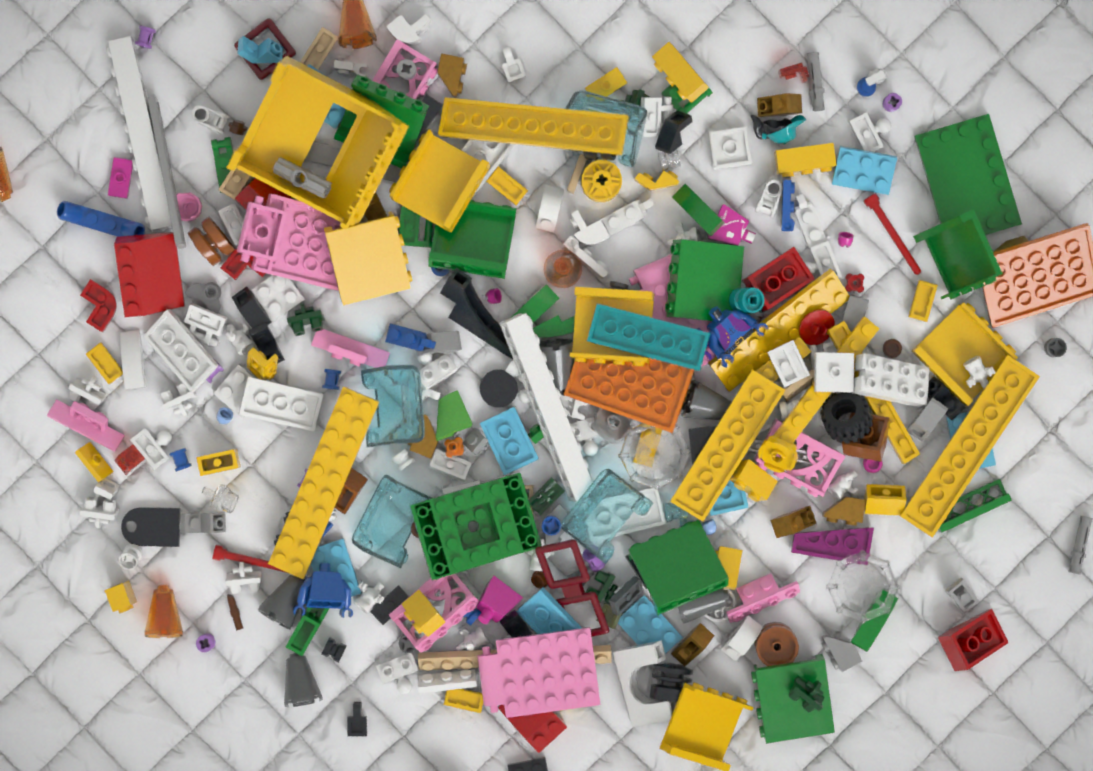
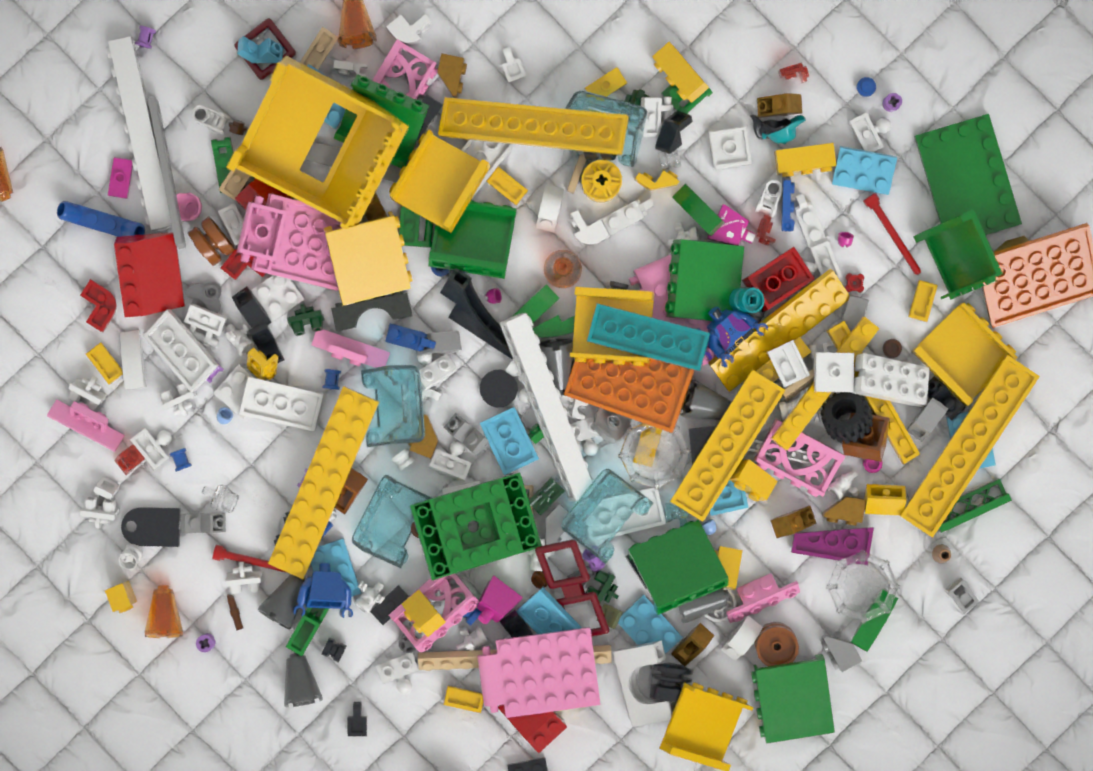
(94, 462): yellow plate -> none
(218, 462): yellow brick -> none
(292, 173): light grey piece -> none
(347, 316): none -> pearl dark grey arch
(408, 72): light grey wheel -> none
(447, 681): white plate -> none
(451, 416): bright green slope -> none
(459, 448): orange plate -> none
(549, 527): blue wheel -> none
(585, 256): white hinge -> none
(626, 595): dark grey plate -> none
(765, 227): none -> clear red bracket
(785, 449): yellow plate -> none
(809, 692): dark green hips -> none
(814, 327): red piece -> none
(815, 81): light grey pin -> none
(876, 77): white plate -> none
(938, 550): none -> medium nougat cone
(973, 640): red slope -> none
(977, 371): white piece -> none
(1057, 350): dark grey wheel -> none
(1078, 553): light grey pin -> none

